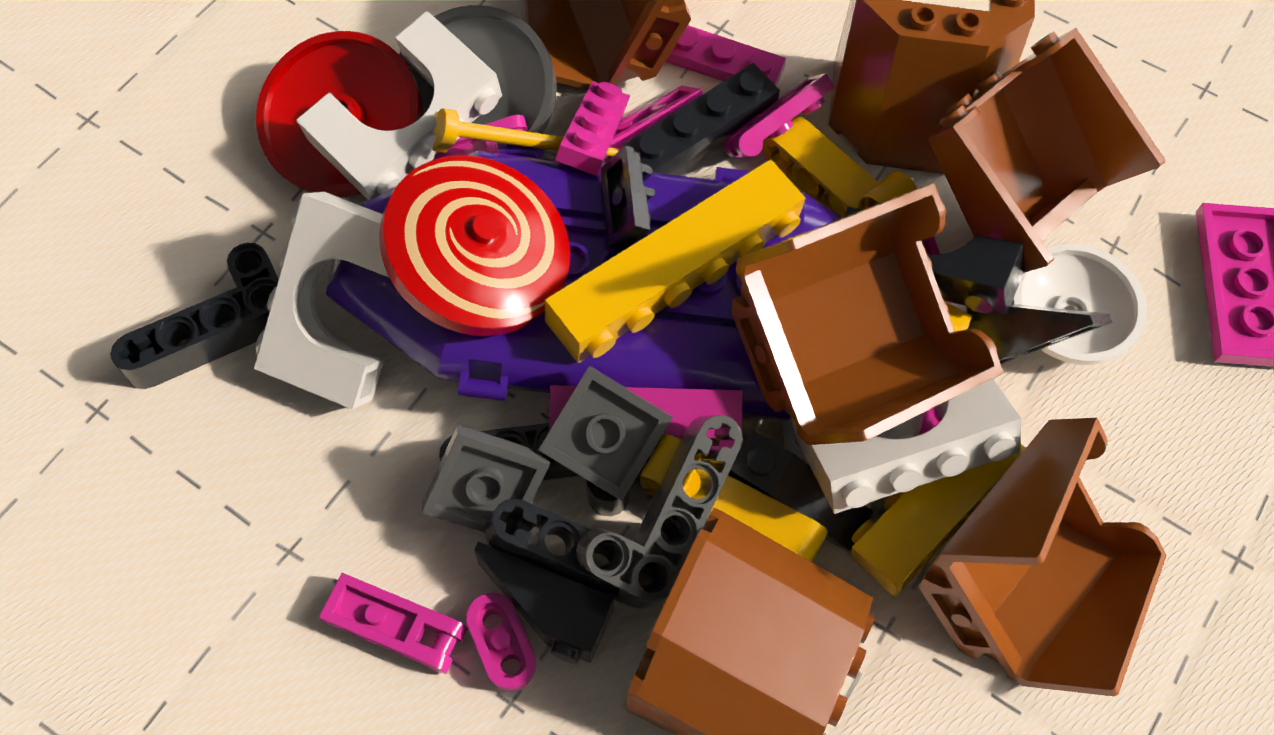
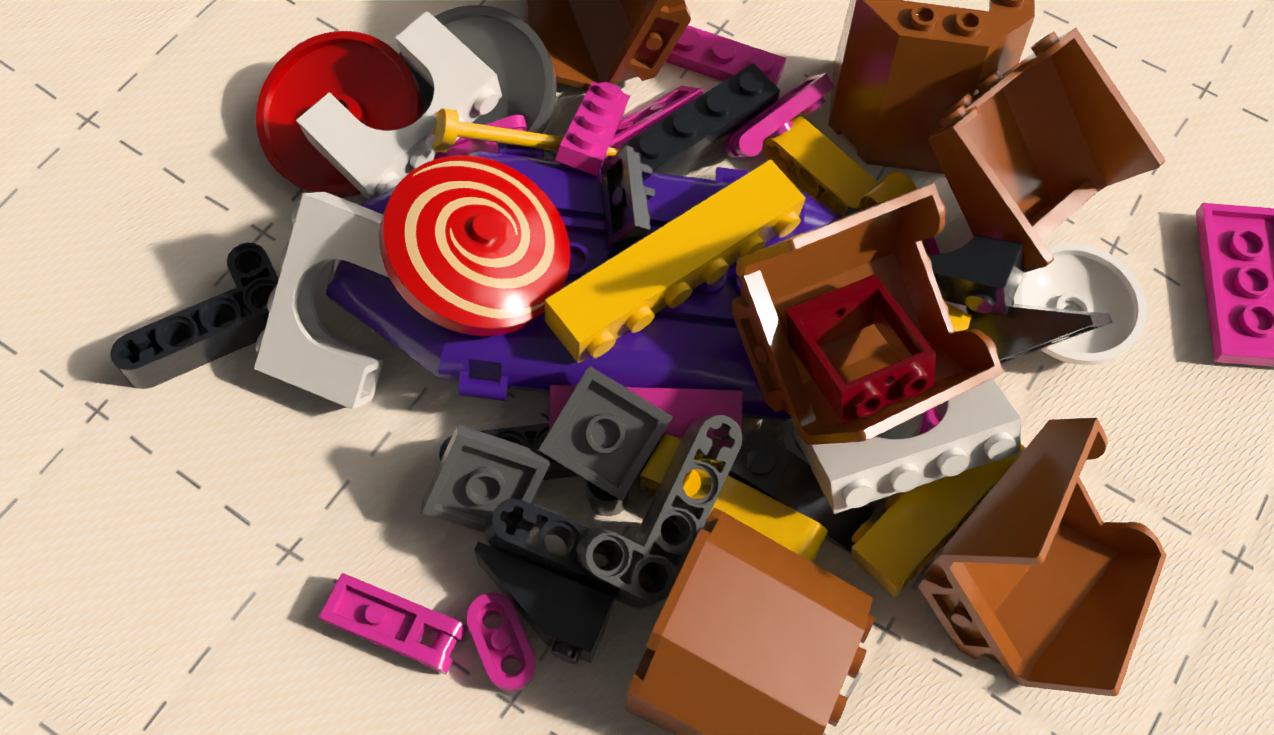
(861, 305): none -> dark red window

